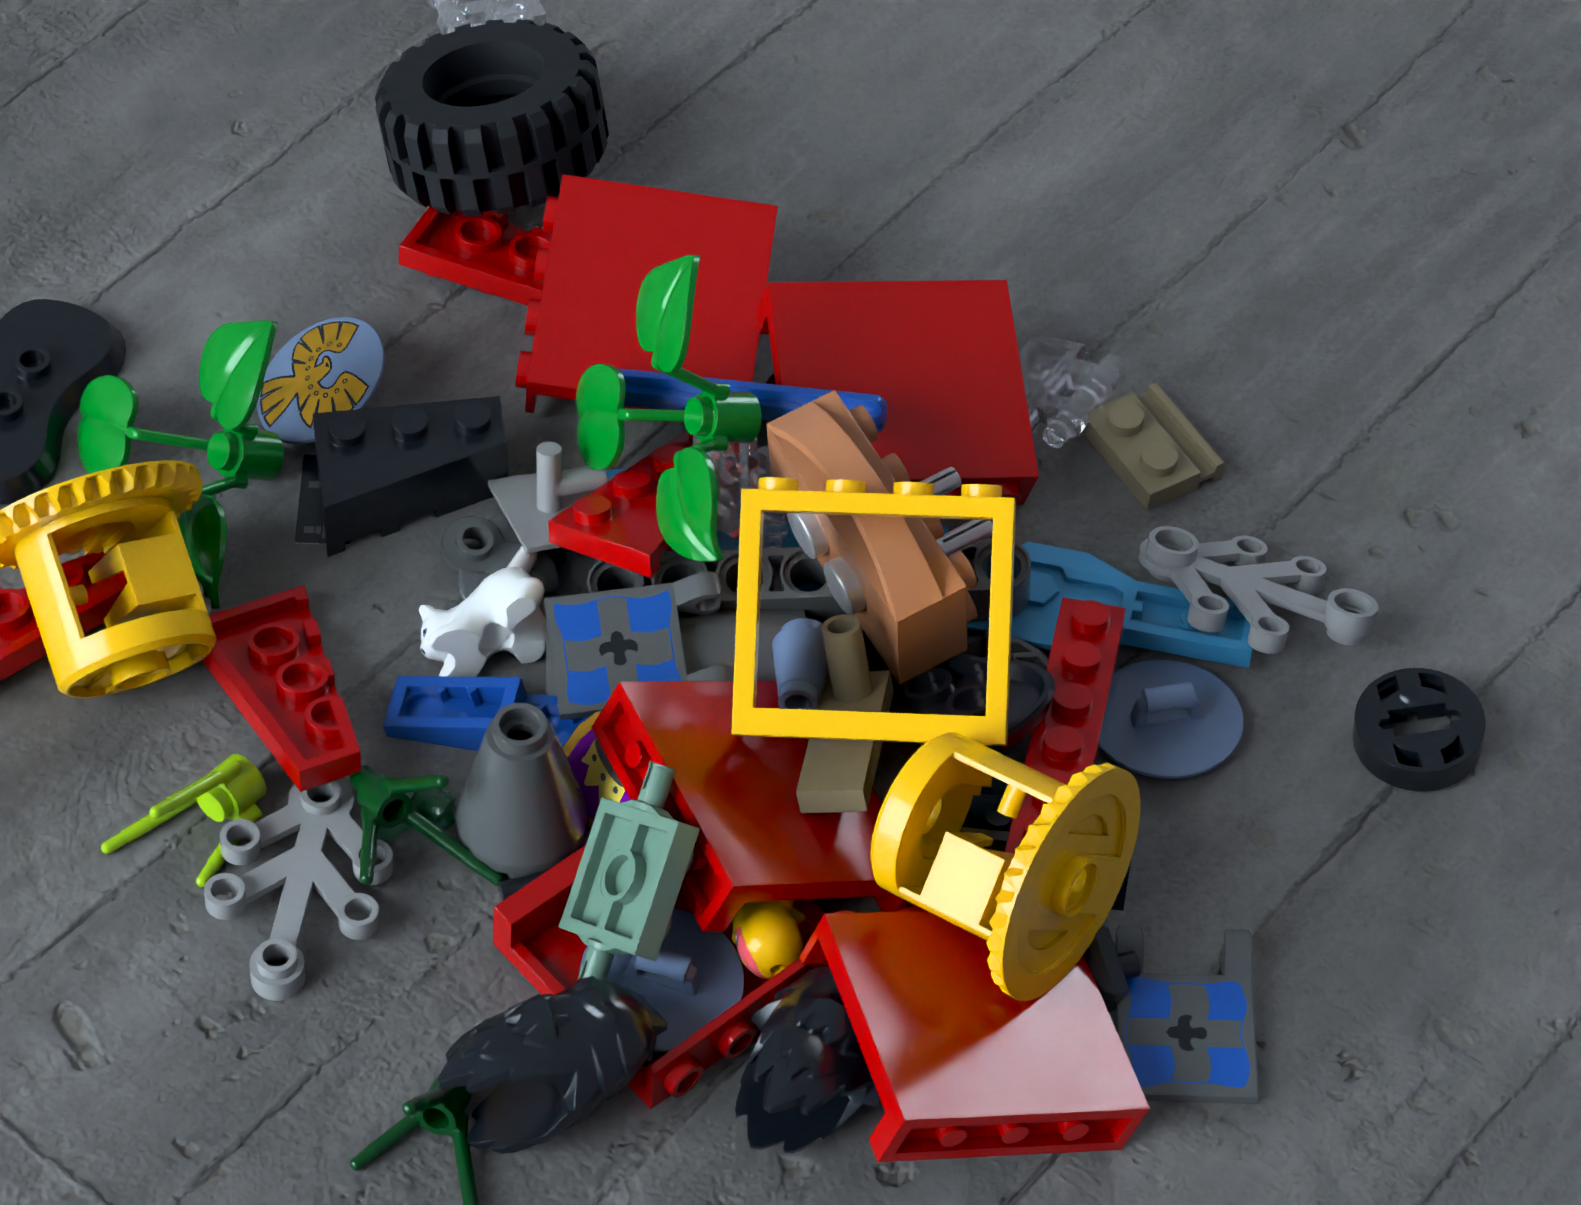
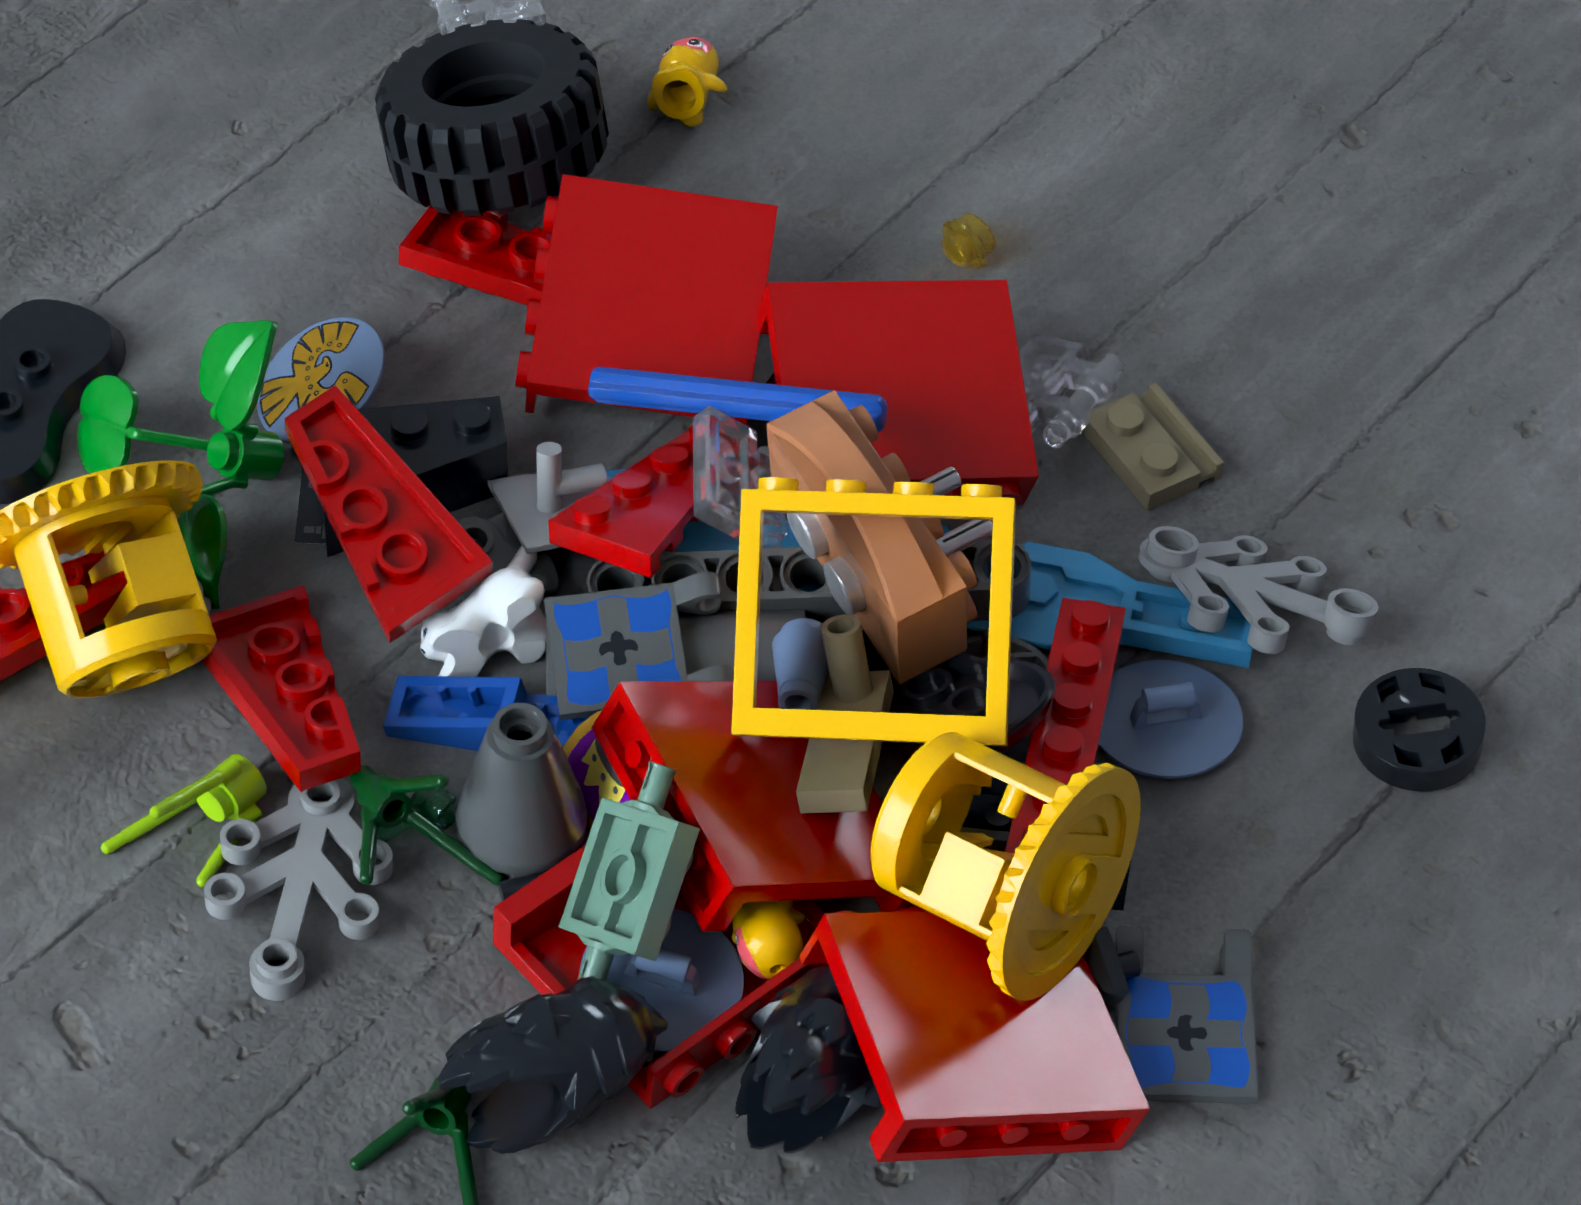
(388, 522): none -> red wing
(685, 79): none -> yellow animal
(716, 416): green plant -> none
(967, 240): none -> clear yellow plate

